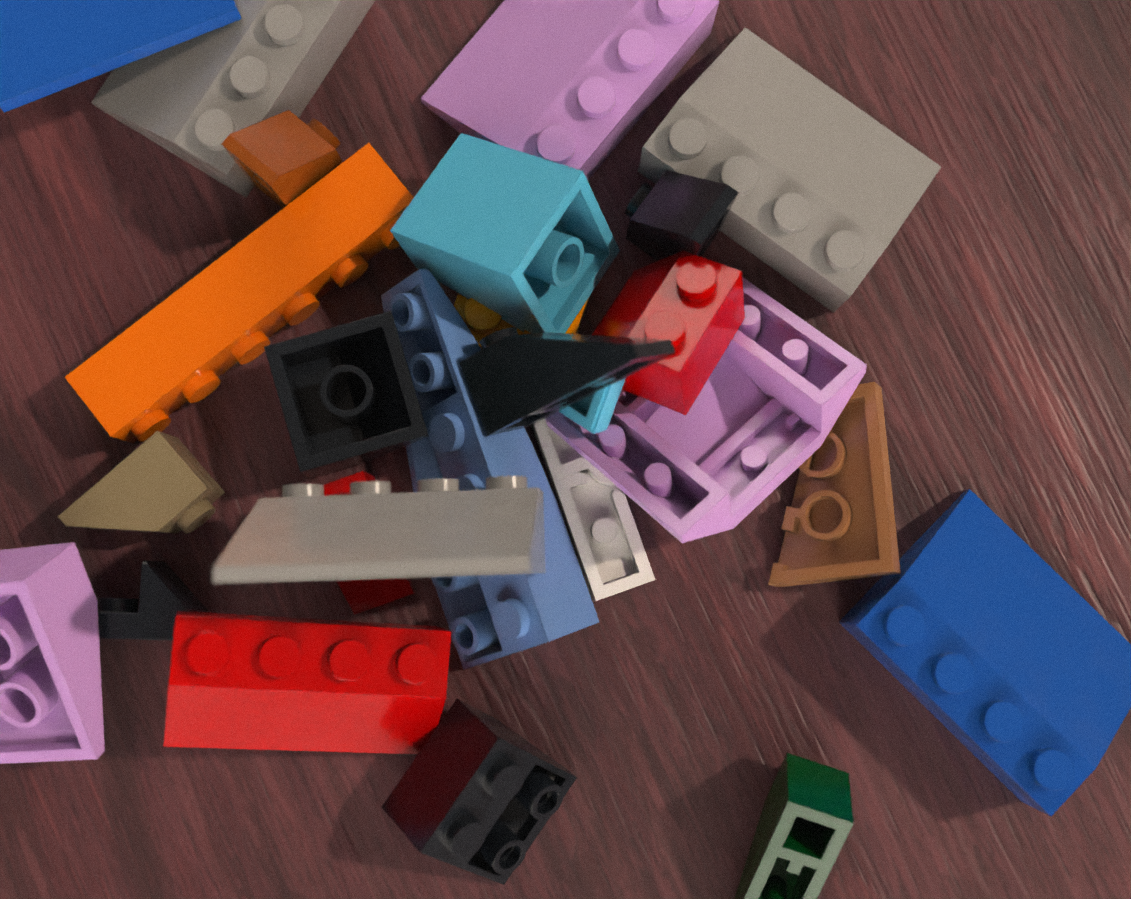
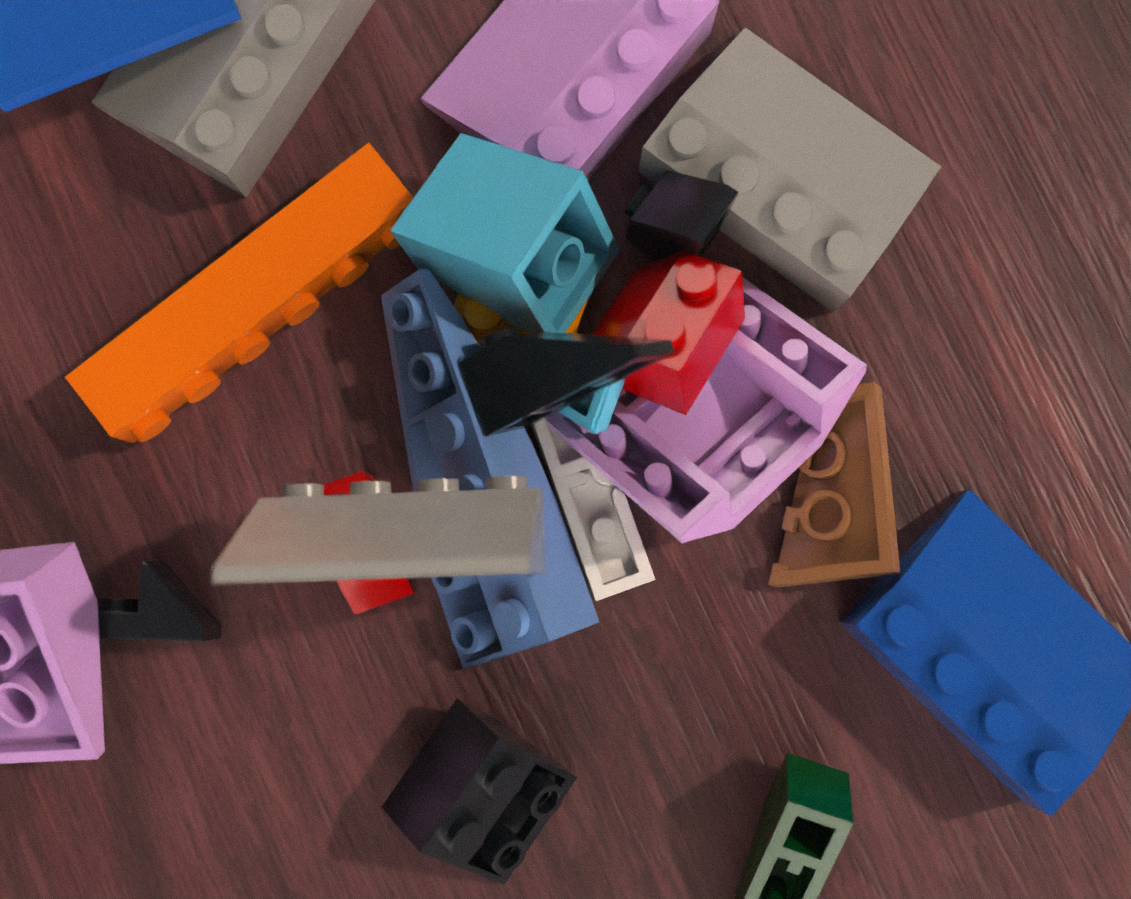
(149, 491): dark tan slope -> none
(284, 155): dark orange slope -> none
(304, 684): red slope -> none
(346, 394): black slope -> none

